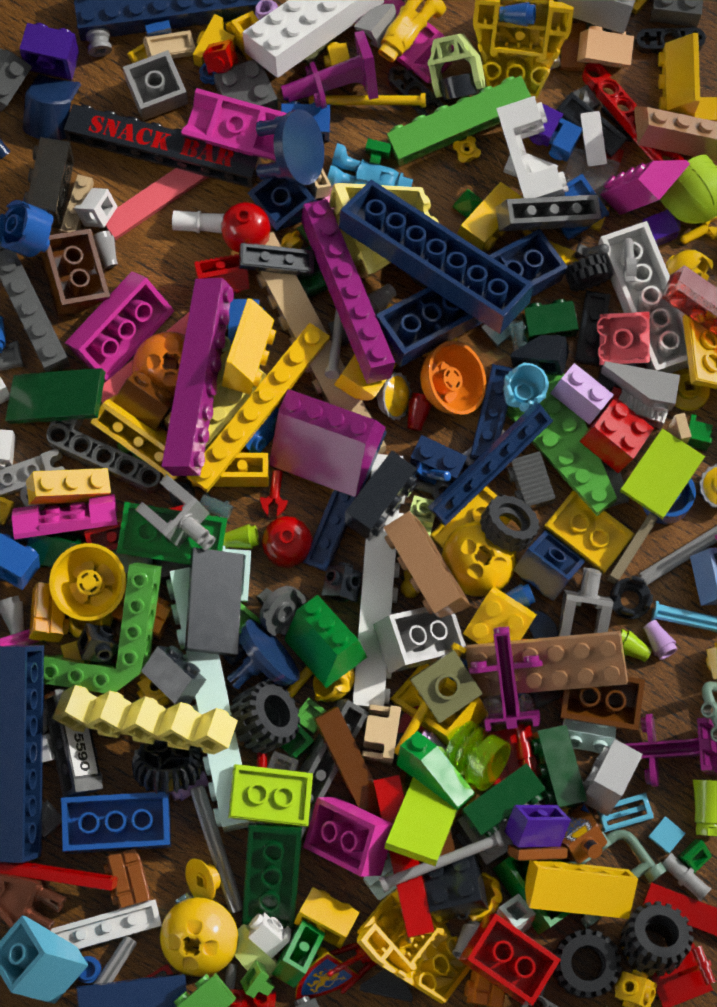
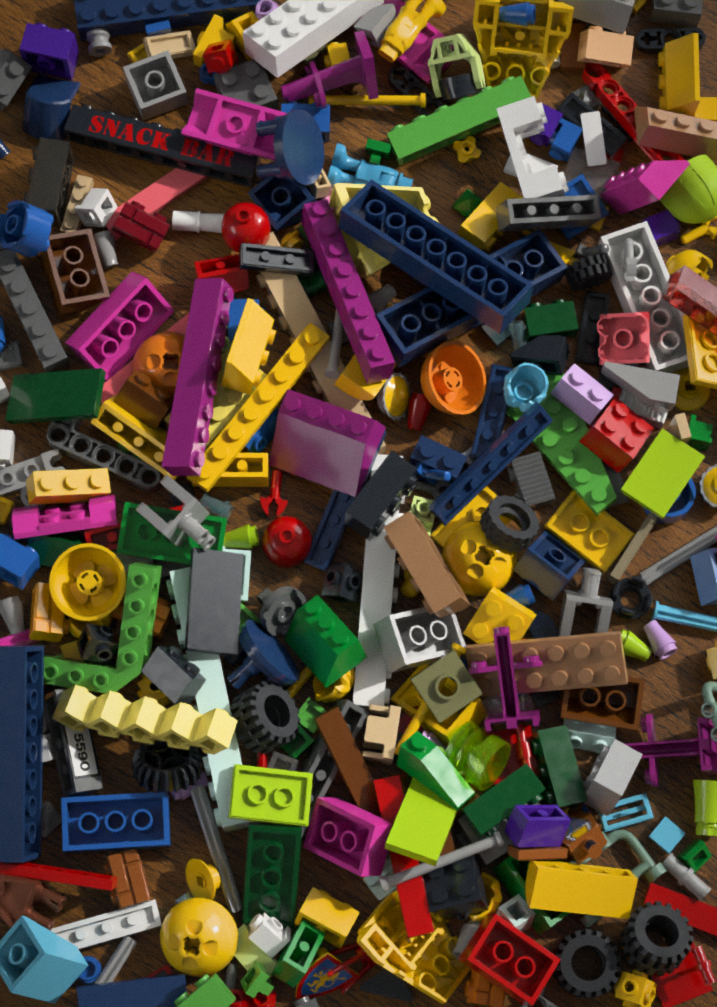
(141, 226): none -> dark red brick

